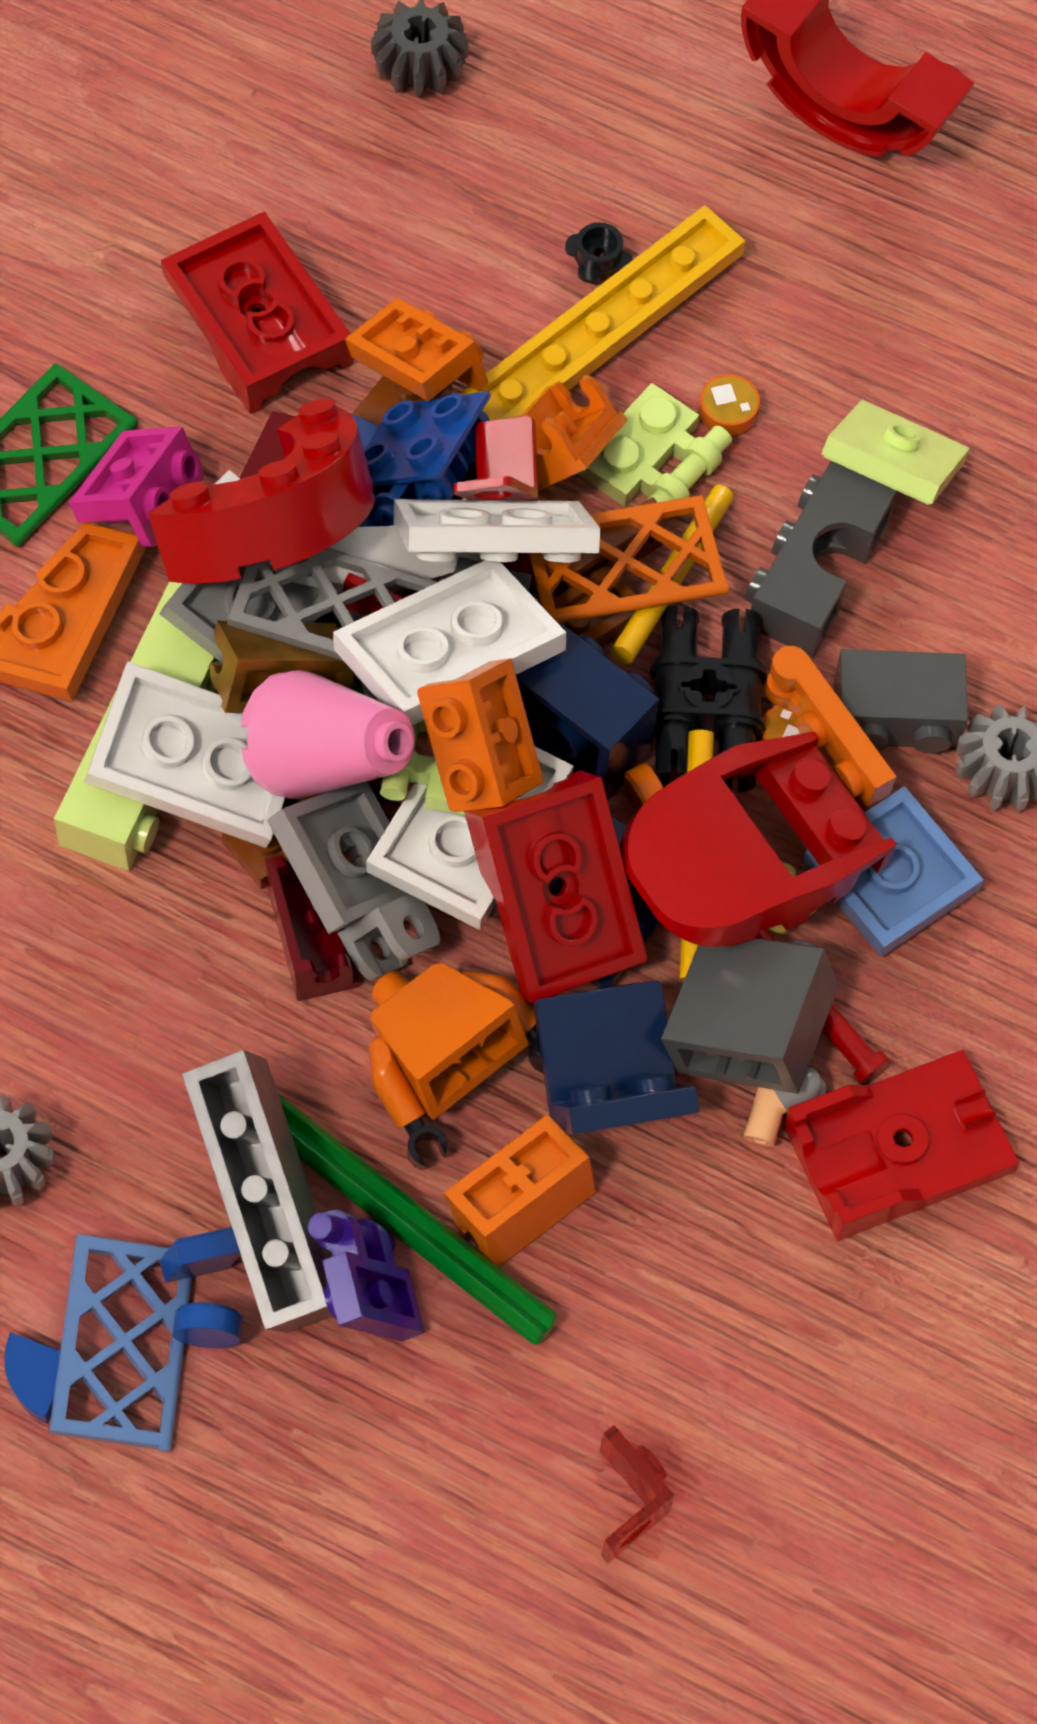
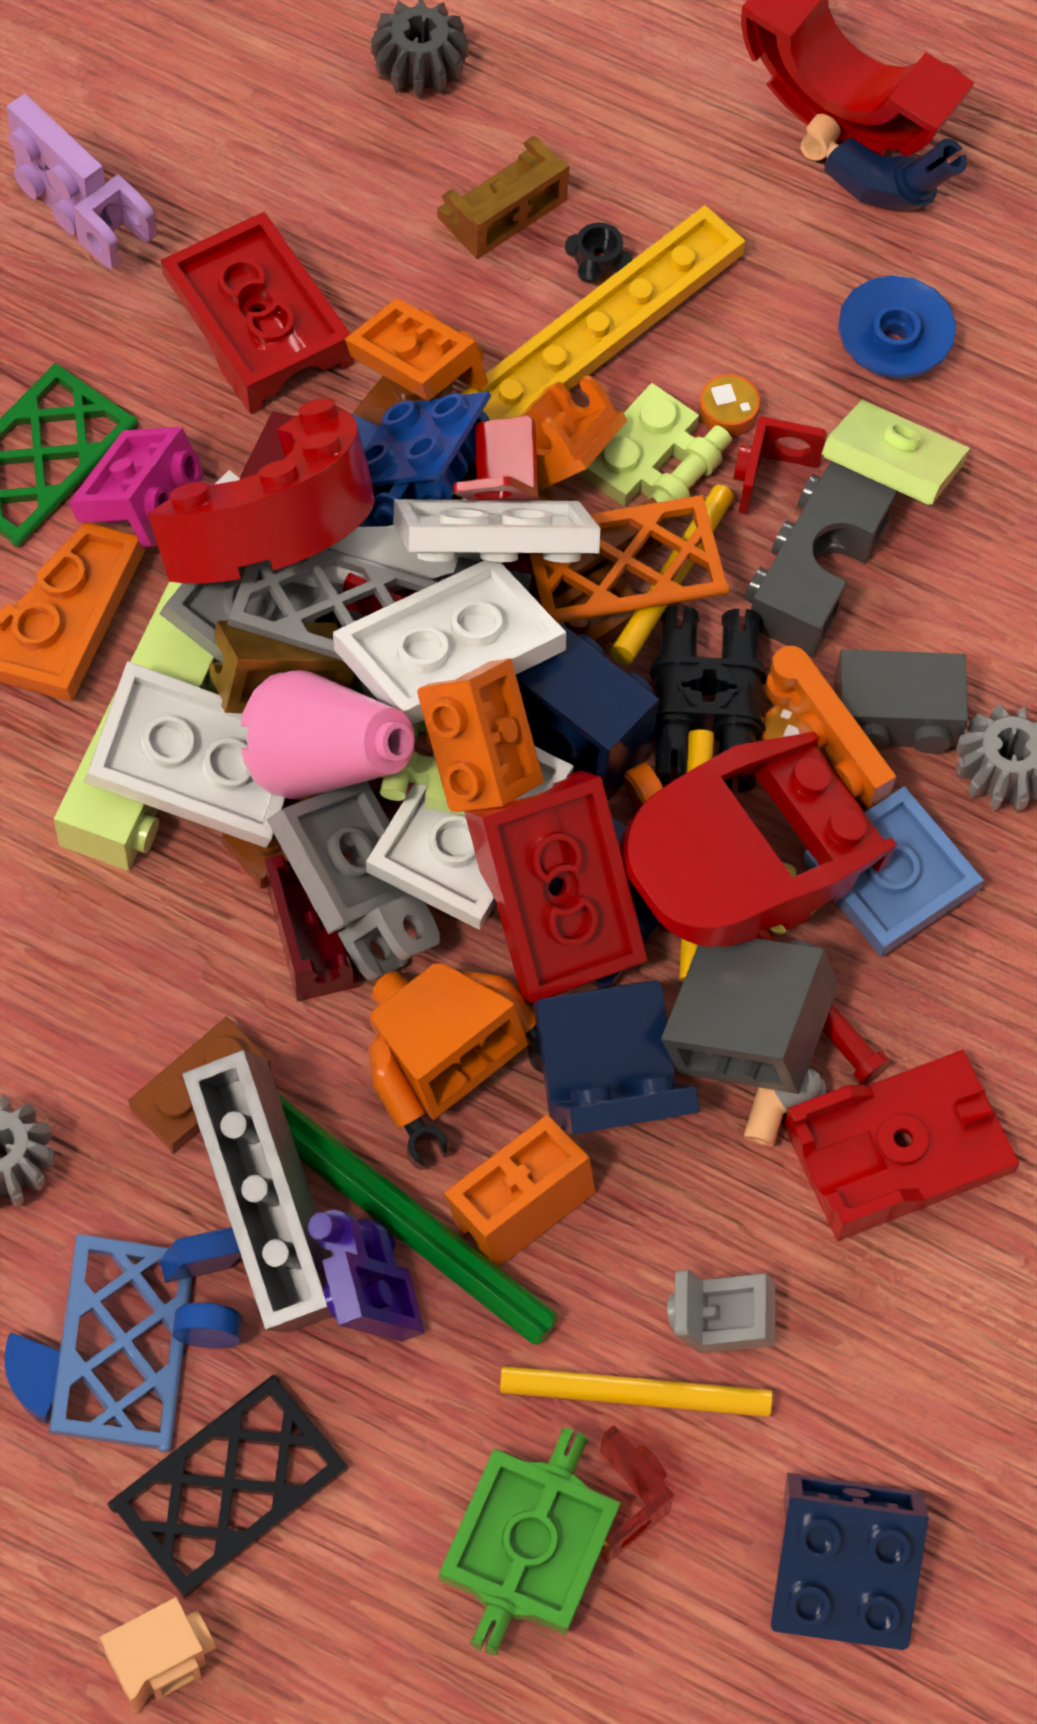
(74, 184): none -> lavender plate
(158, 1652): none -> light nougat window
(165, 1100): none -> dark orange plate
(229, 1542): none -> black window
(507, 199): none -> pearl gold hinge
(529, 1541): none -> bright green plate
(636, 1391): none -> yellow bar
(723, 1312): none -> light grey bracket
(767, 445): none -> red bracket
(849, 1561): none -> dark blue bracket
(880, 180): none -> dark blue arm
(899, 308): none -> blue dish

